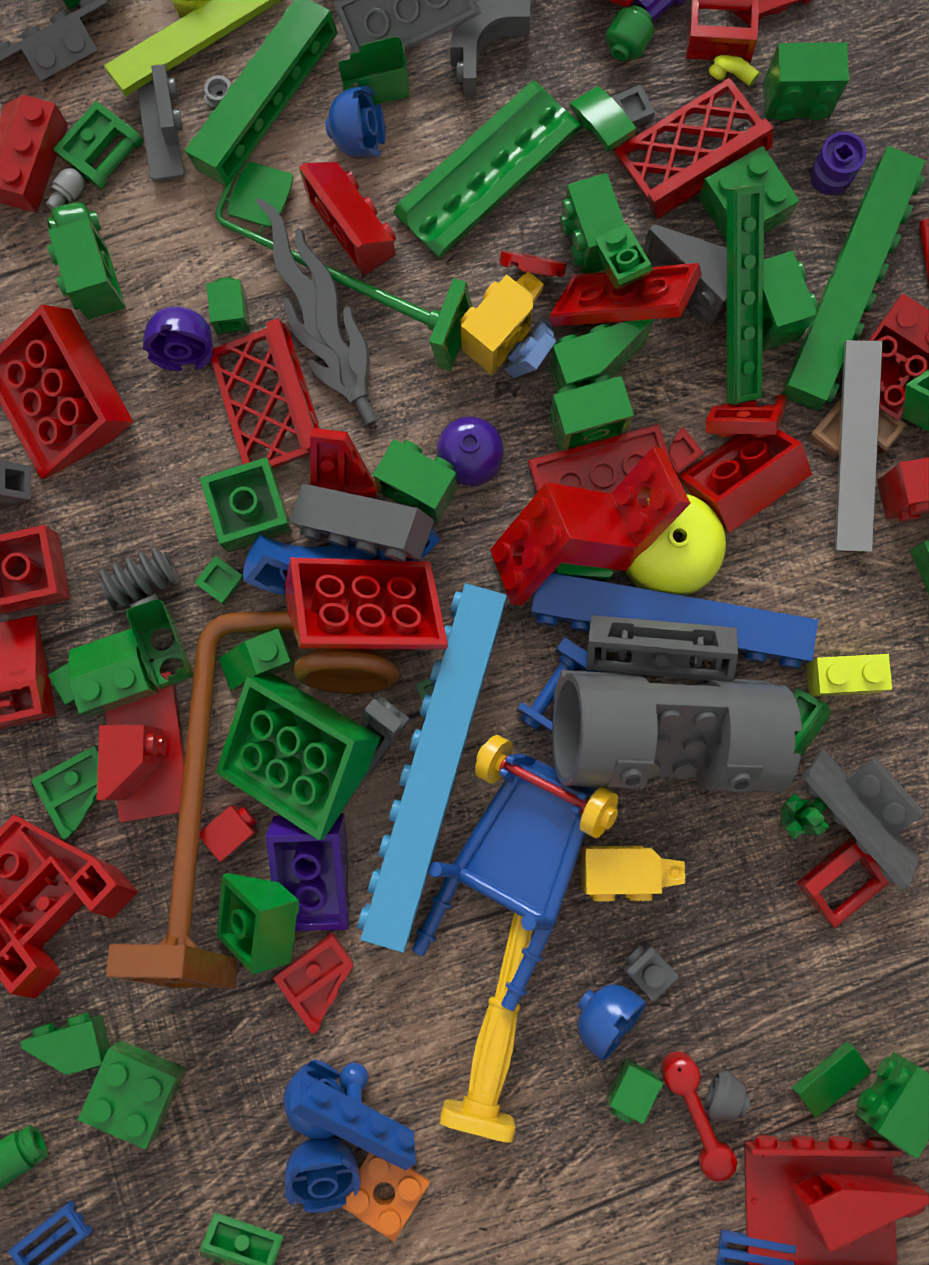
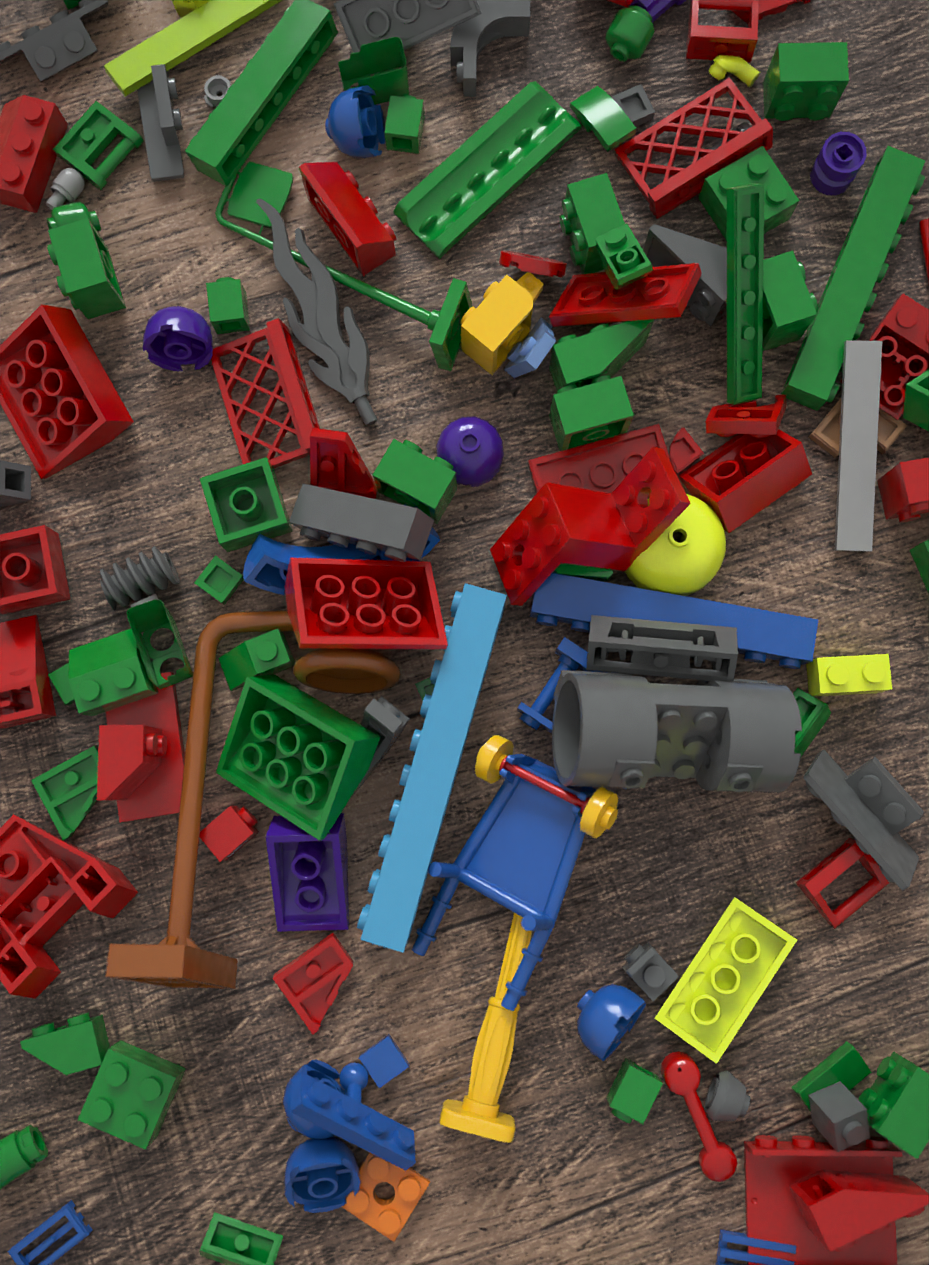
(257, 921): green slope -> none
(384, 1061): none -> blue tile
(404, 124): none -> green brick
(627, 871): yellow hinge -> none
(725, 979): none -> neon yellow slope
(803, 816): green rock -> none
(839, 1116): none -> dark grey brick

